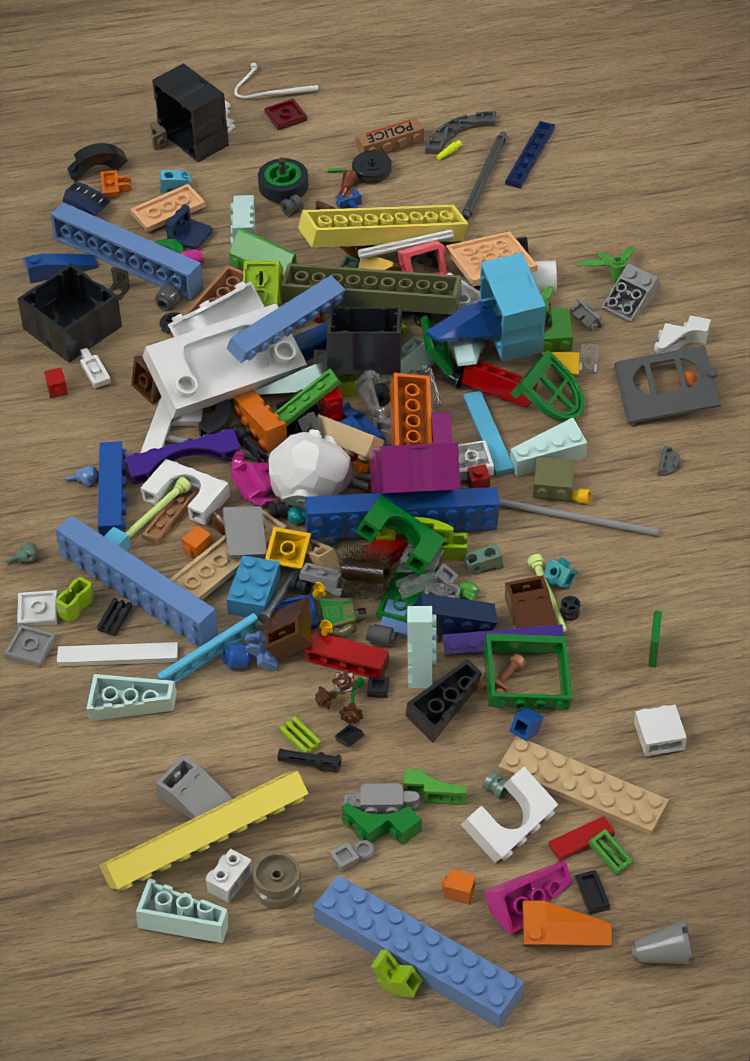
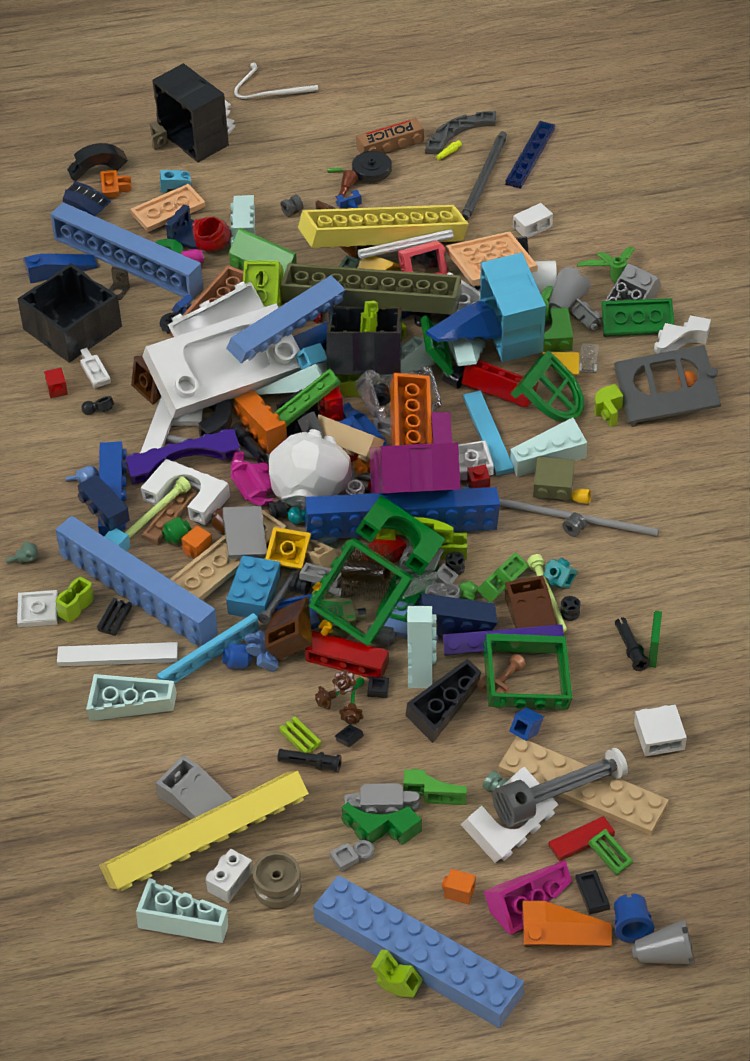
(30, 646): light grey tile -> none
(103, 503): none -> dark blue brick
(104, 404): none -> black plate
(168, 297): dark grey head -> none
(175, 530): none -> green head
(183, 304): none -> blue tile
(211, 234): none -> red helmet
(282, 179): wheel -> none
(285, 114): dark red tile -> none
(311, 355): none -> medium azure brick
(328, 580): none -> green window
(355, 487): none -> white cone
(369, 317): none -> lime hinge
(455, 562): none -> black wheel
(484, 559): sand green leg -> none
(507, 572): none -> bright green slope
(518, 802): none -> dark grey piece
(533, 220): none -> white hinge
(568, 288): none -> light grey cone
(574, 524): none -> dark grey wheel
(607, 402): none -> lime brick
(632, 918): none -> blue piece
(634, 650): none -> black pin
(636, 316): none -> green tile
(669, 461): flat silver tile -> none

